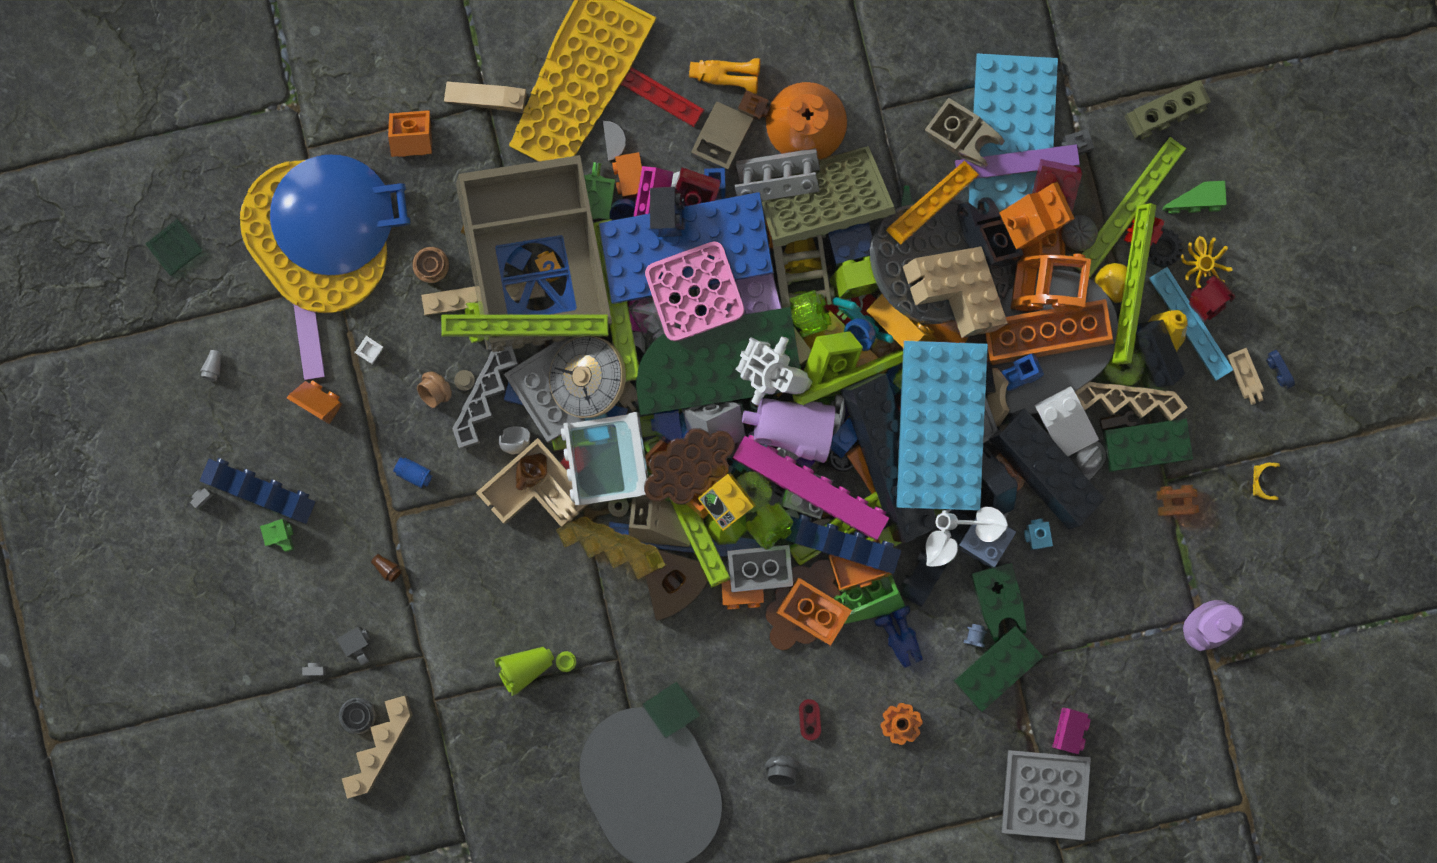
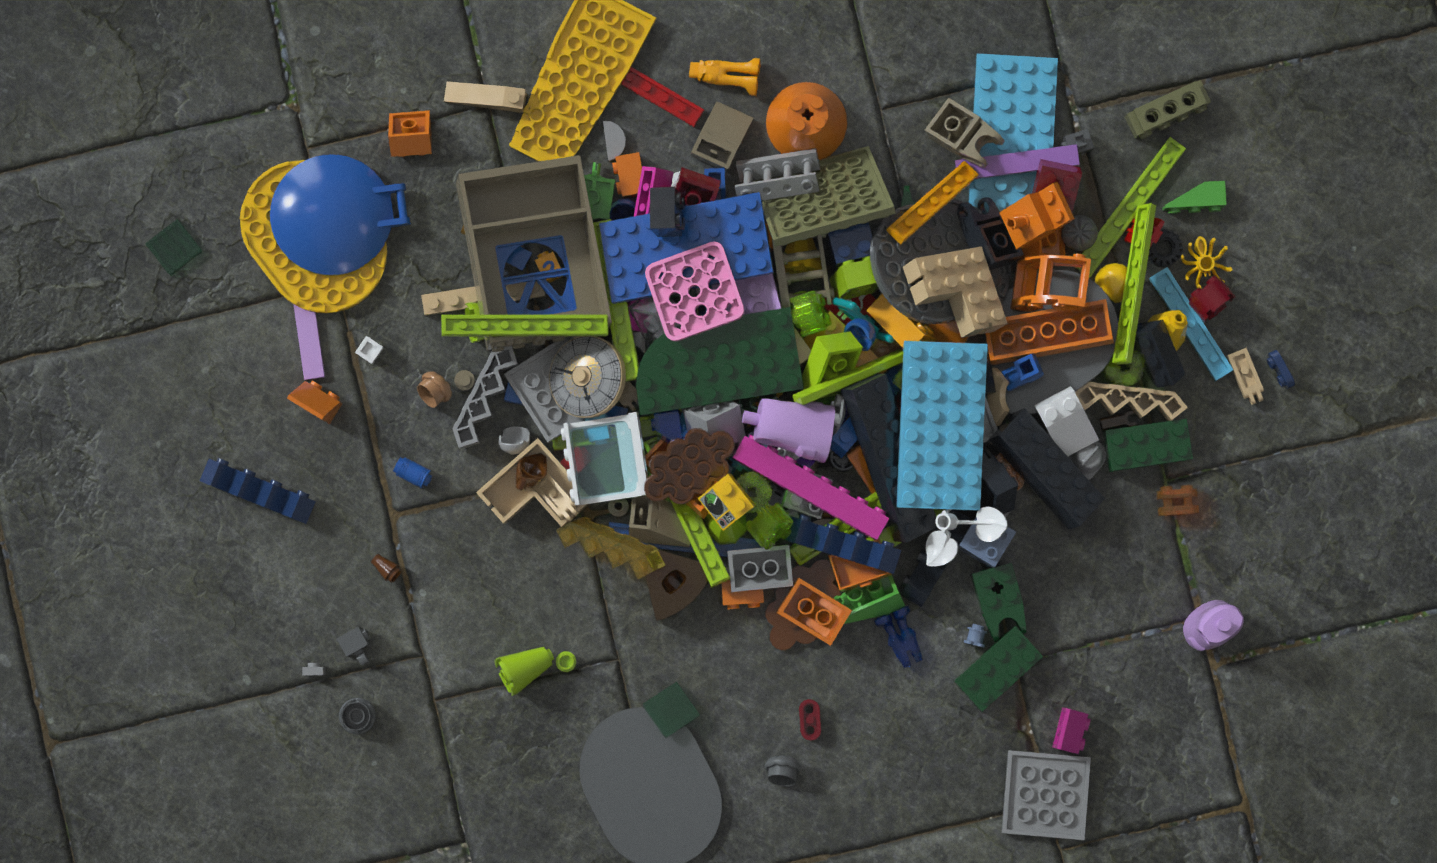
(200, 497): light grey plate -> none
(211, 367): light grey cone -> none
(278, 533): bright green brick -> none
(385, 739): tan brick -> none
(430, 264): medium nougat piece -> none
(754, 106): reddish brown brick -> none
(770, 370): white piece -> none
(909, 731): orange plant -> none
(1038, 534): medium azure brick -> none
(1256, 487): yellow cap -> none

